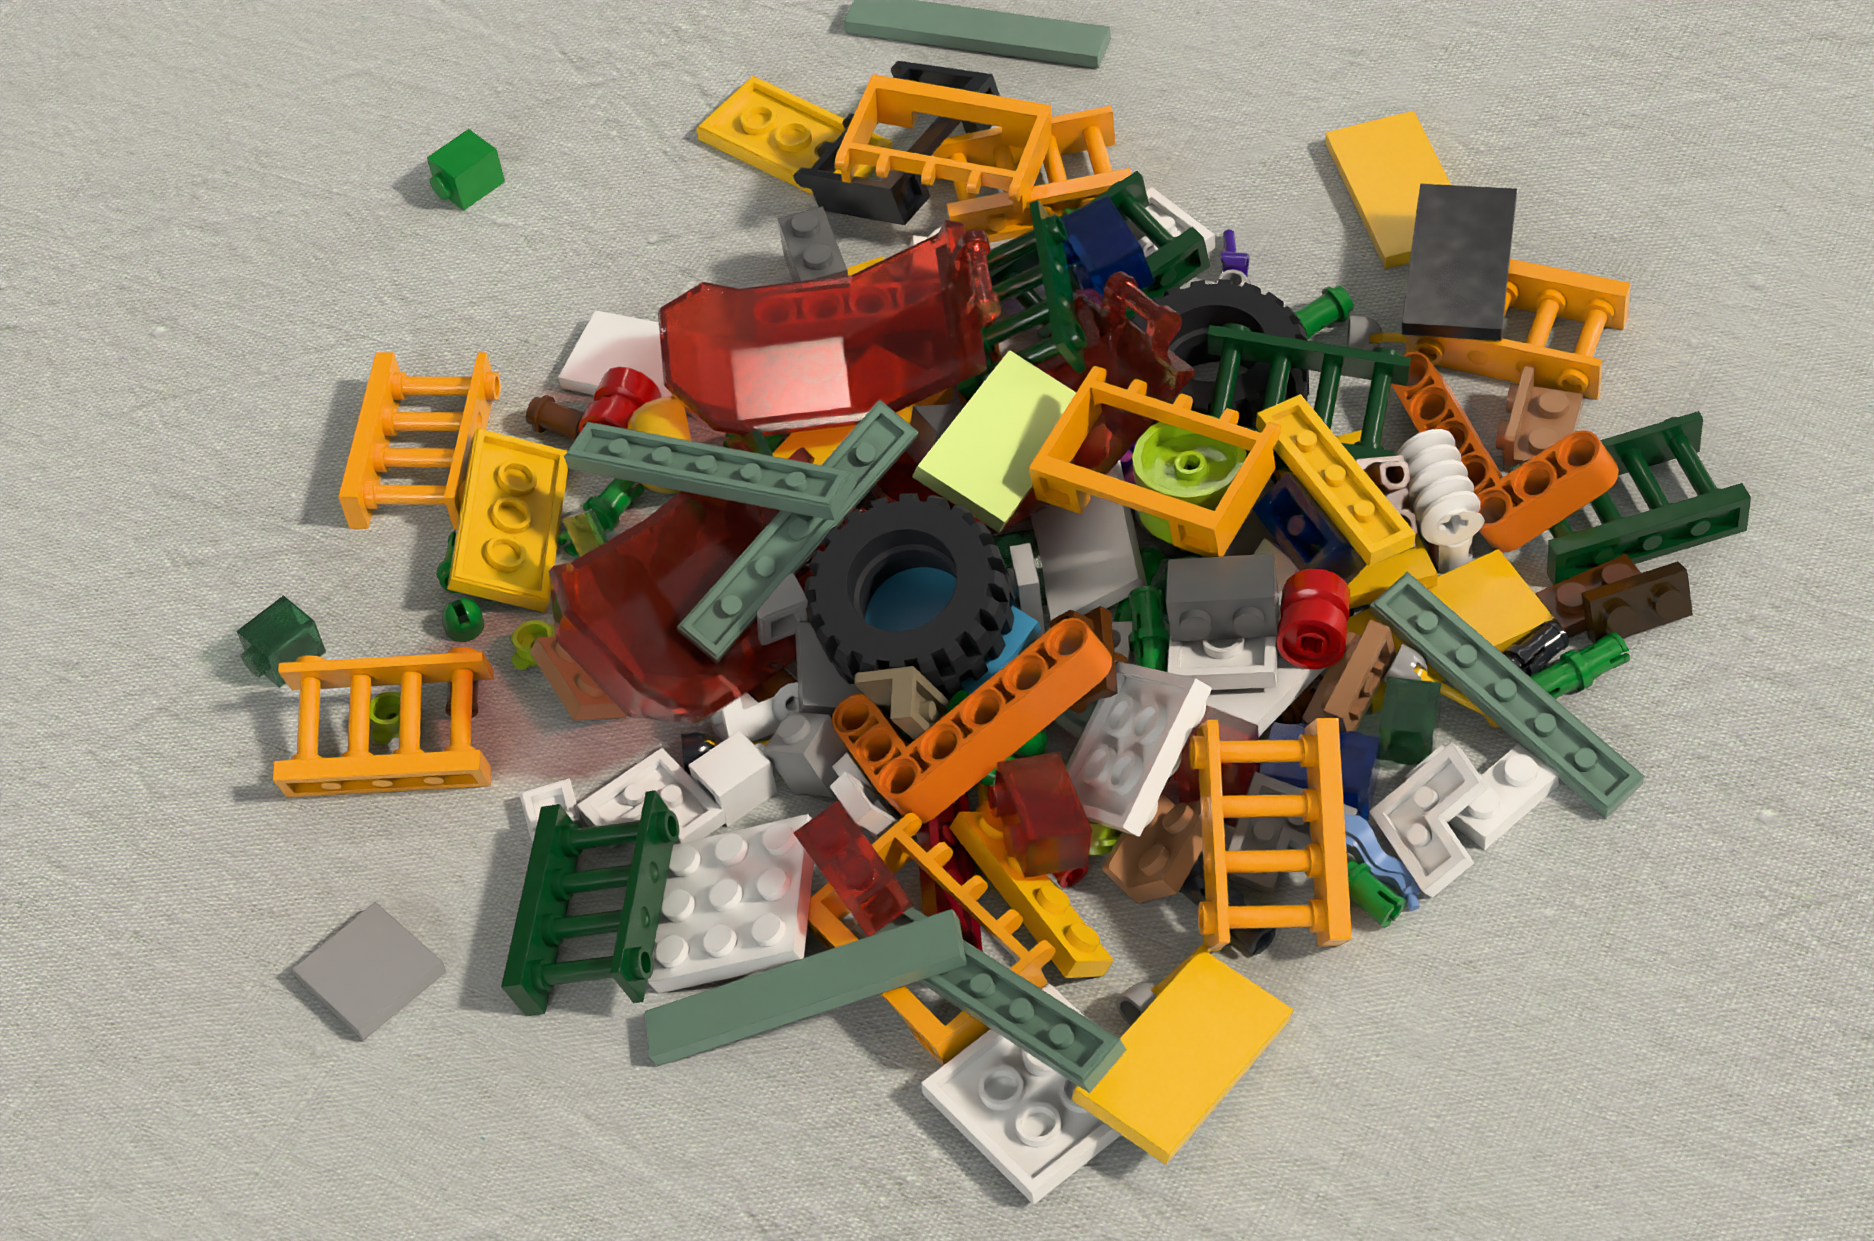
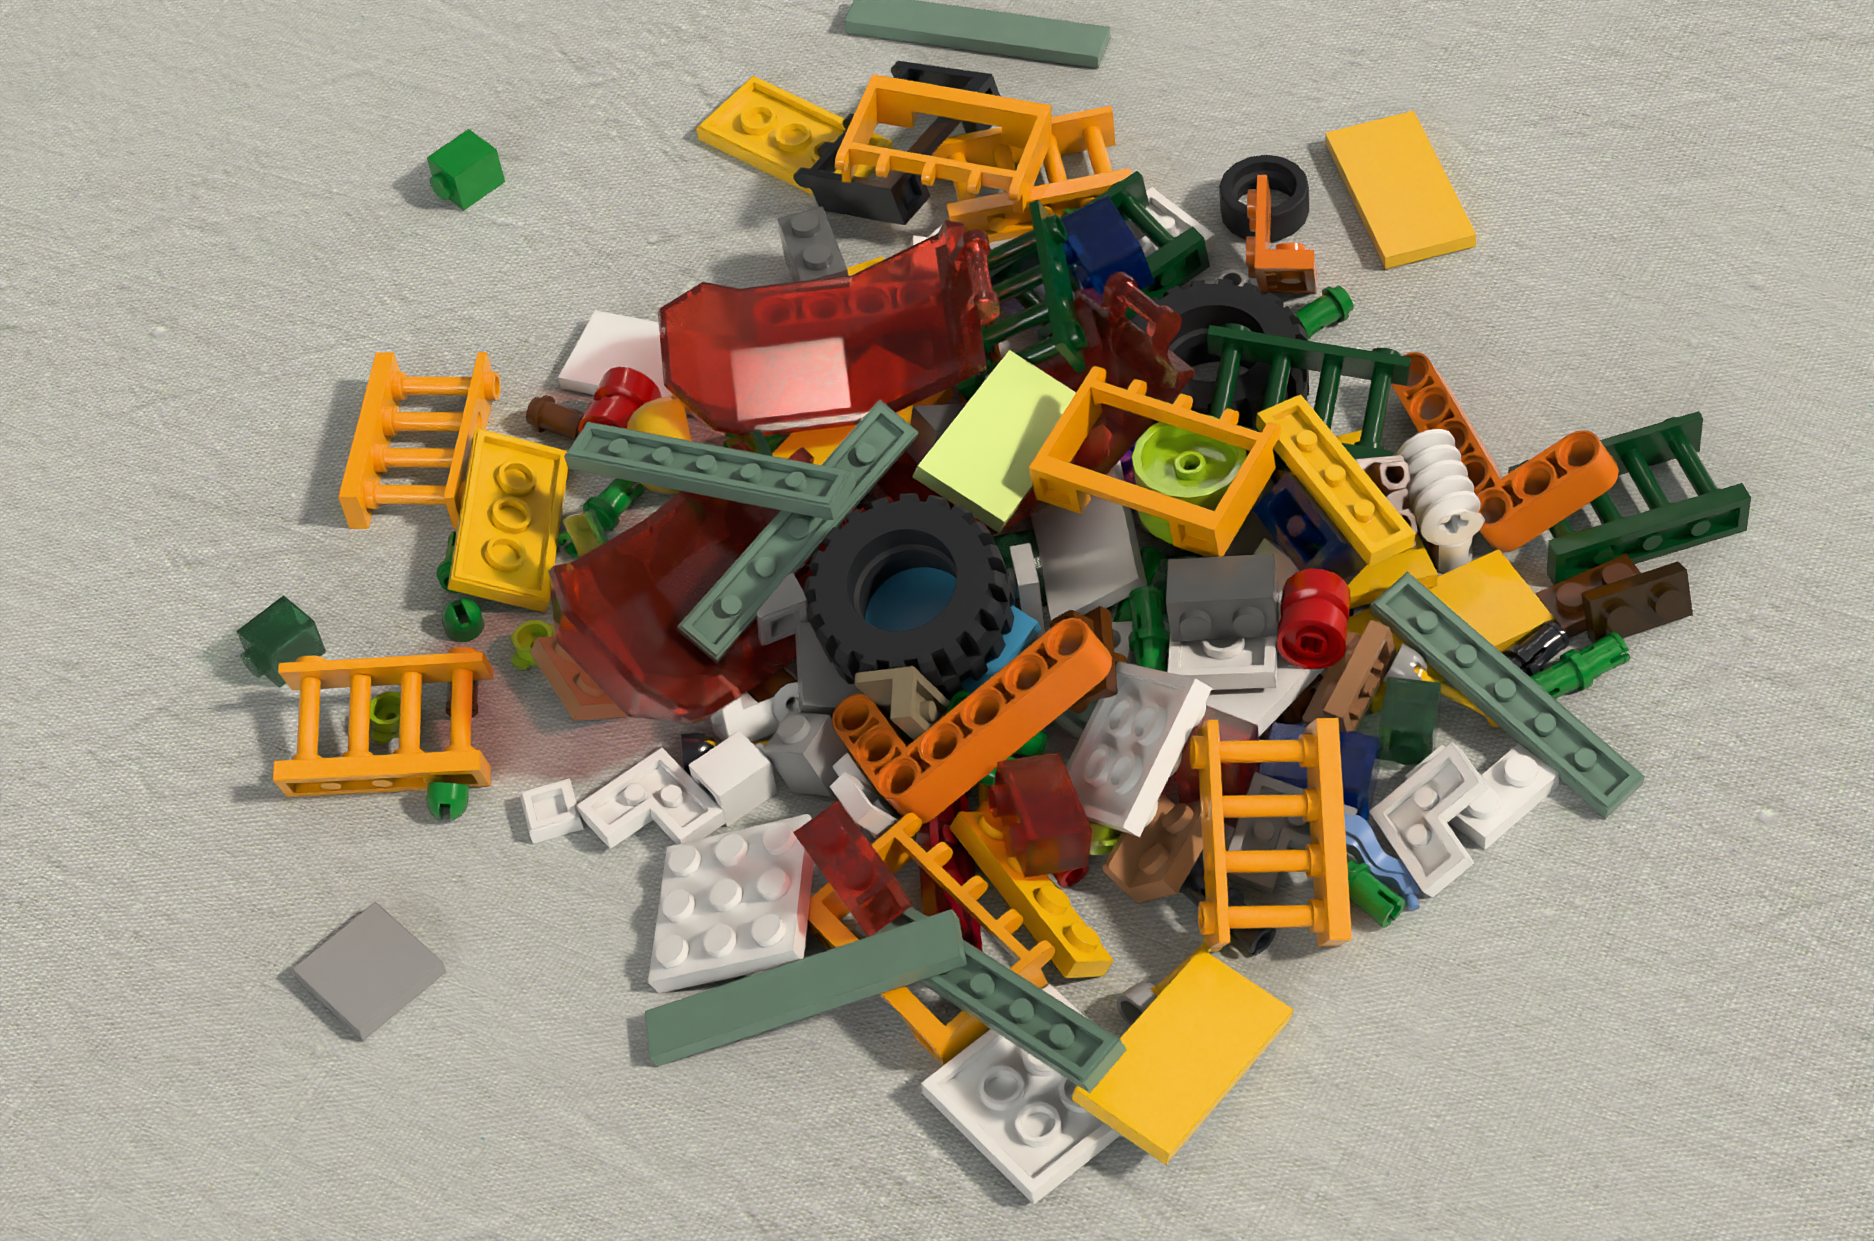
(447, 795): none -> green hinge
(552, 882): dark green fence -> none
(1230, 258): dark purple hand -> none
(1280, 269): none -> orange bracket
(1282, 176): none -> black tyre
(1367, 334): light grey hinge -> none
(1459, 262): black tile -> none
(1536, 419): medium nougat bracket -> none
(1550, 294): light orange fence -> none

